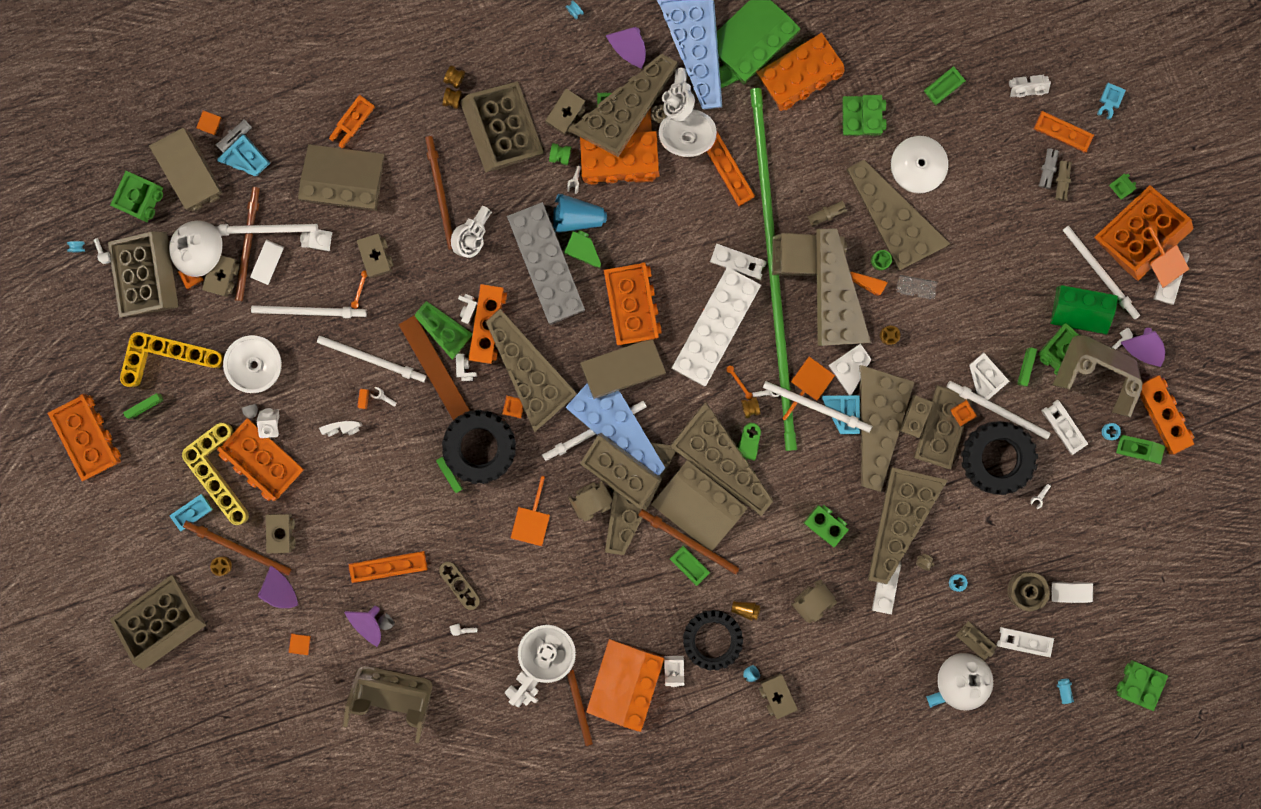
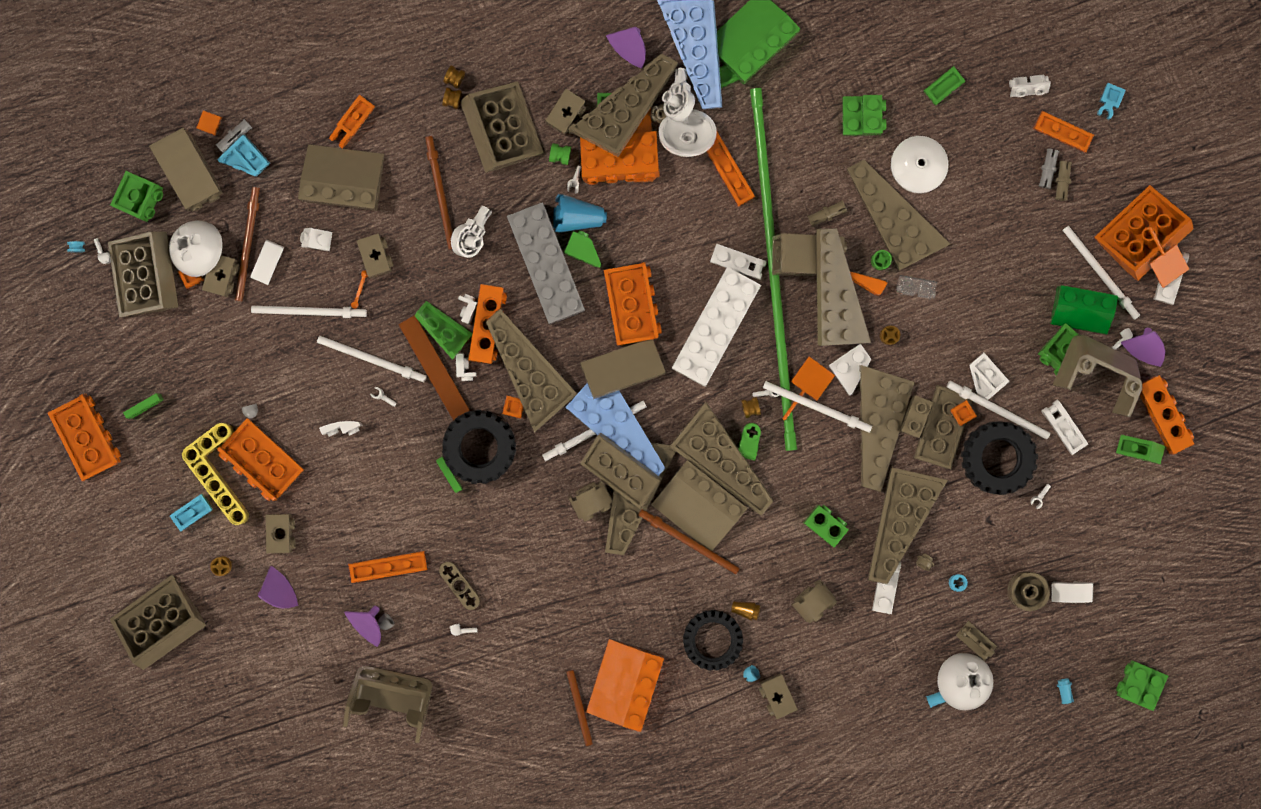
(167, 350): yellow beam -> none
(202, 532): dark orange bar -> none
(225, 229): white bar -> none
(239, 361): white dish -> none
(267, 423): white bracket -> none
(299, 644): orange tile -> none
(363, 399): orange tile -> none
(525, 693): white hips -> none
(529, 524): orange piece -> none
(540, 665): white piece -> none
(574, 9): medium azure bush -> none
(674, 670): white bracket -> none
(689, 565): bright green tile -> none
(749, 395): orange hinge -> none
(801, 72): orange bracket -> none
(847, 405): medium azure wing -> none
(1026, 368): bright green tile -> none
(1026, 642): white plate -> none
(1114, 427): medium azure bush -> none
(1123, 186): bright green tile -> none

